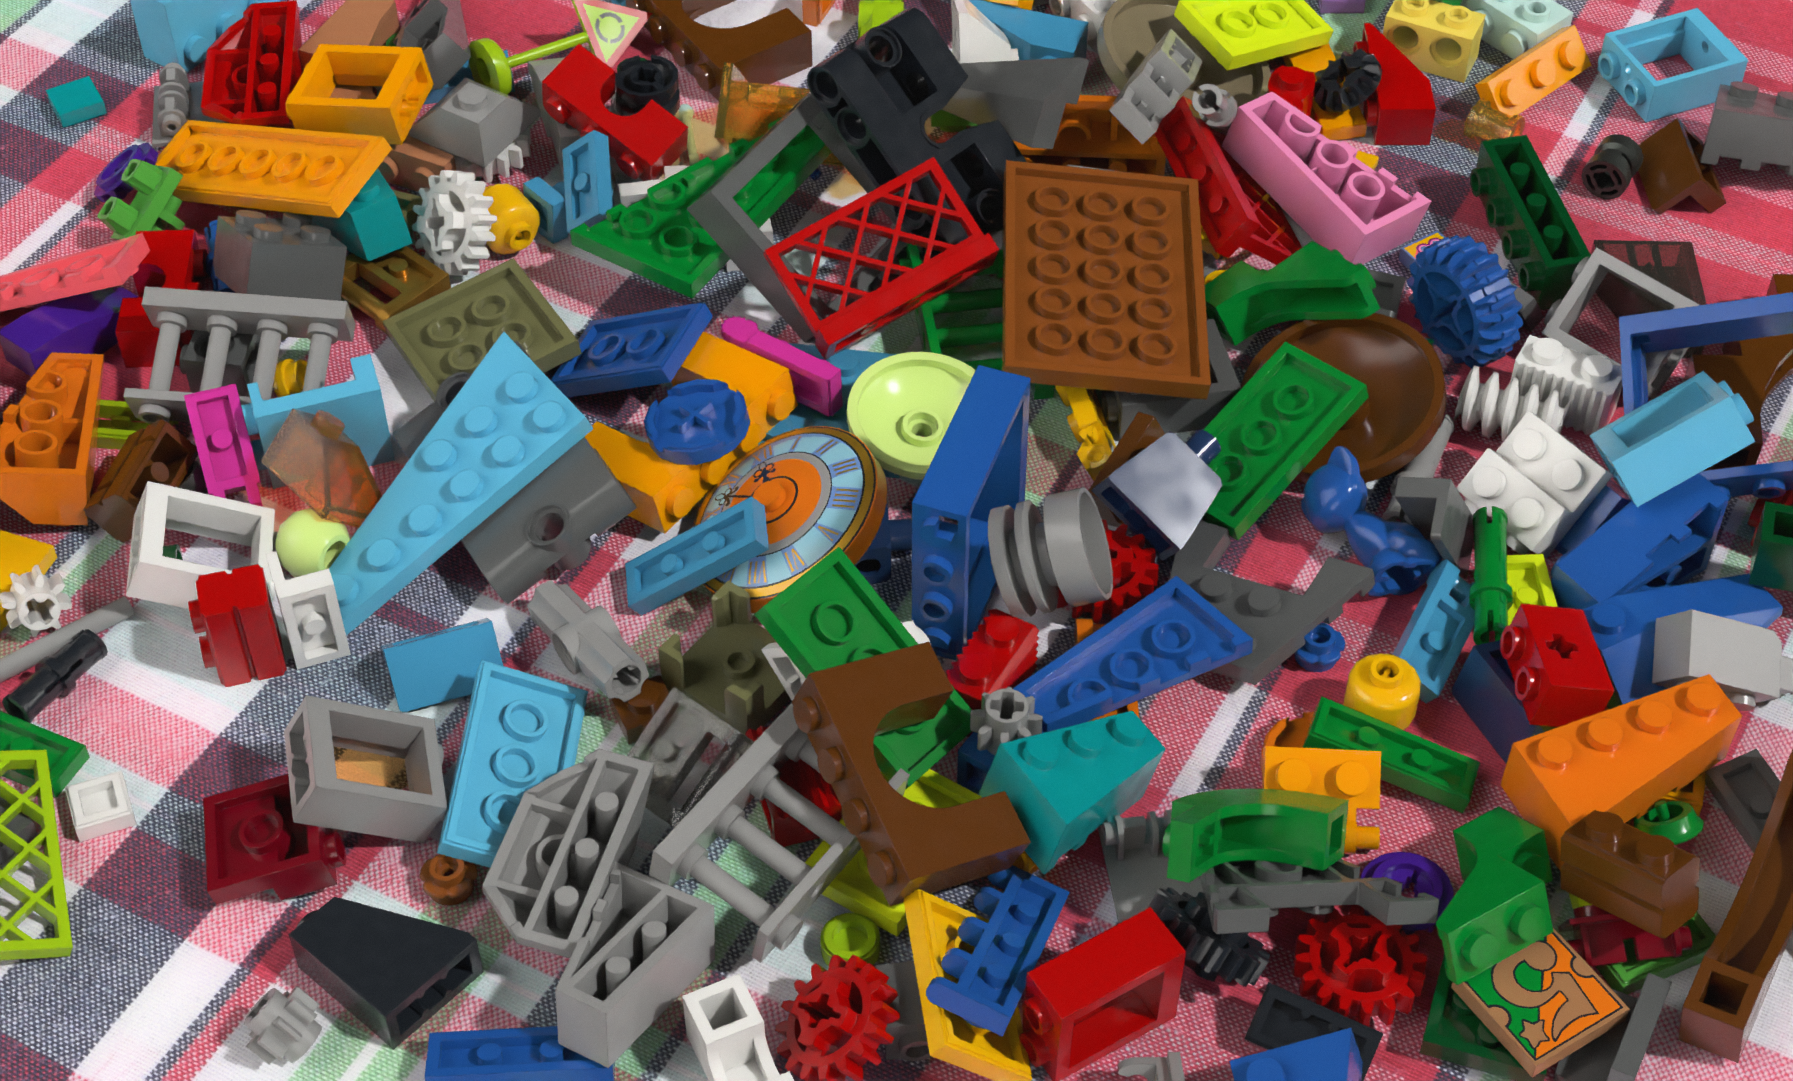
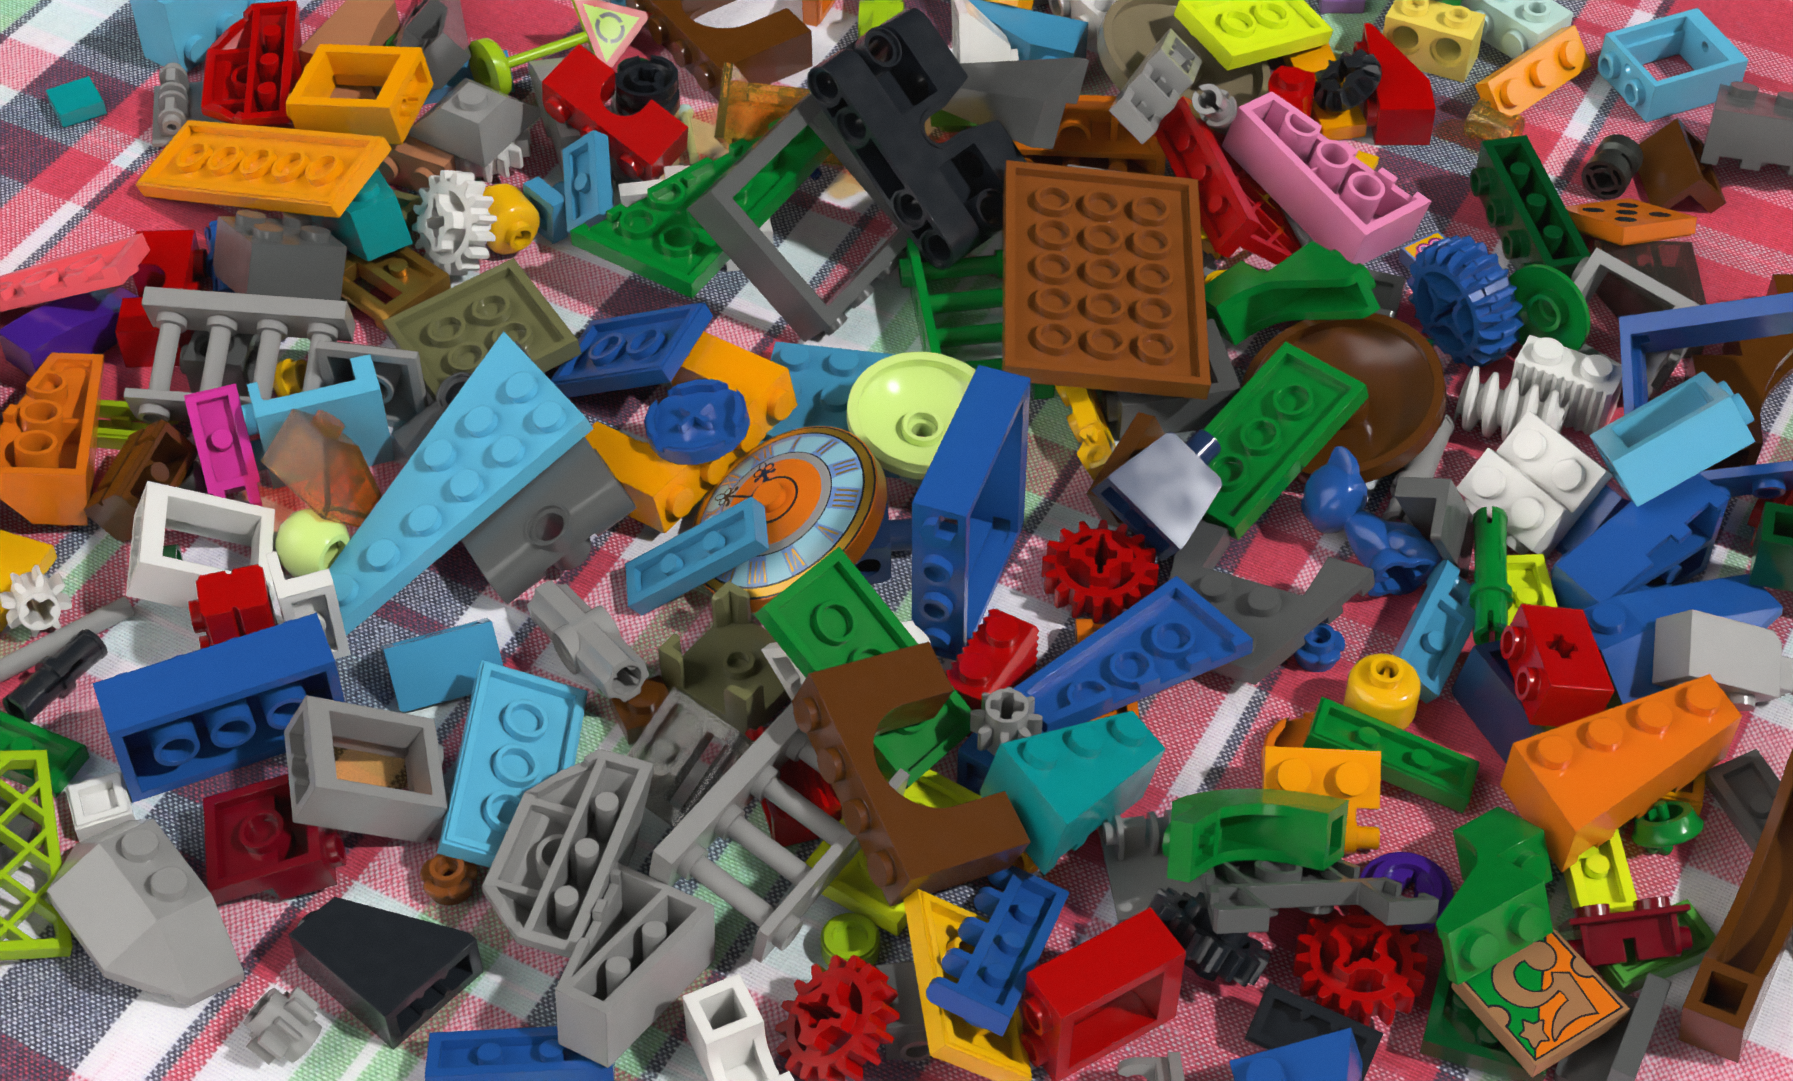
(109, 180): dark purple gear -> none
(145, 914): none -> light grey wedge
(152, 206): bright green hips -> none
(215, 705): none -> blue brick
(396, 369): none -> light grey slope
(813, 379): dark pink hinge -> none
(904, 293): red fence -> none
(1041, 554): light grey wheel -> none
(1551, 306): none -> green dish
(1630, 221): none -> orange tile
(1630, 873): reddish brown brick -> none

